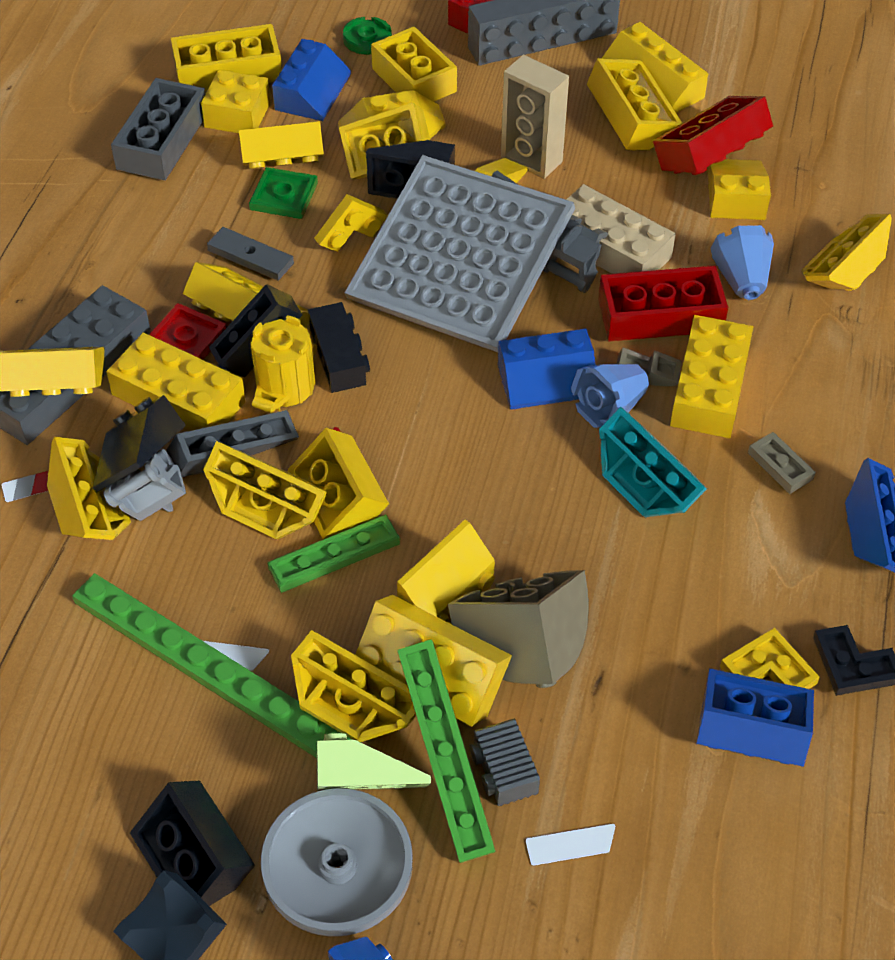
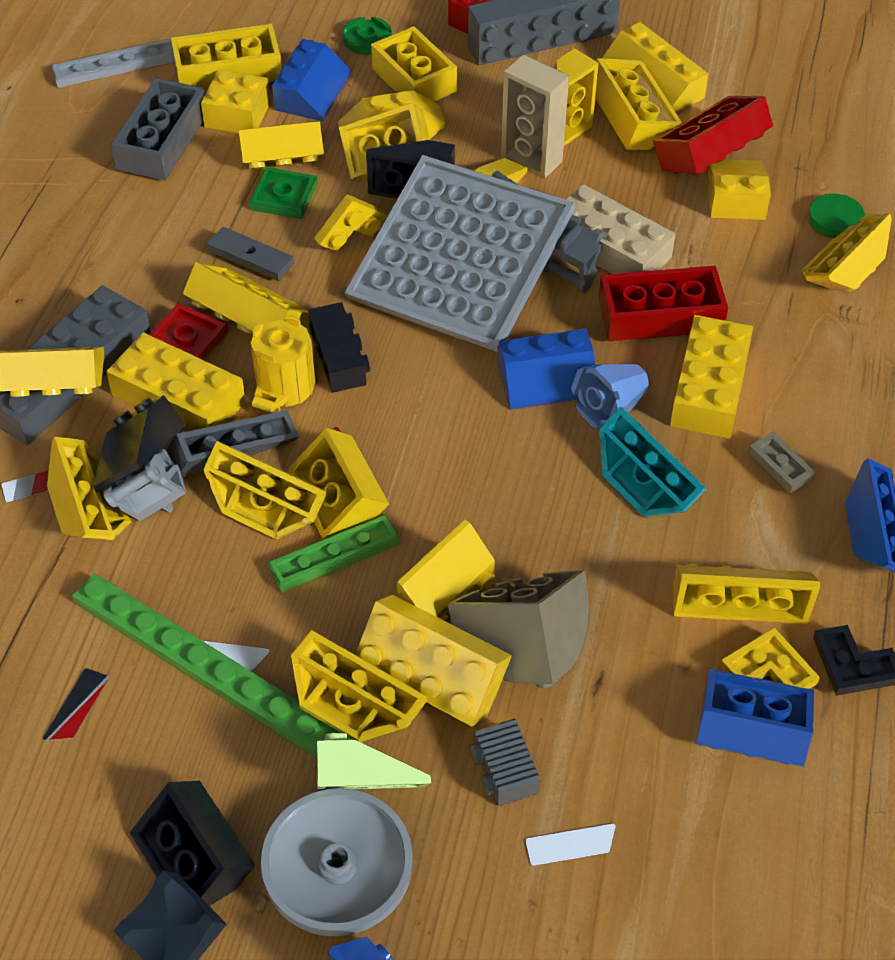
(77, 705): none -> sticker
(113, 63): none -> light grey tile
(233, 346): black brick -> none
(446, 751): bright green plate -> none
(581, 92): none -> yellow slope
(660, 368): dark tan slope -> none
(744, 259): medium blue cone -> none
(744, 593): none -> yellow slope
(834, 213): none -> green tile

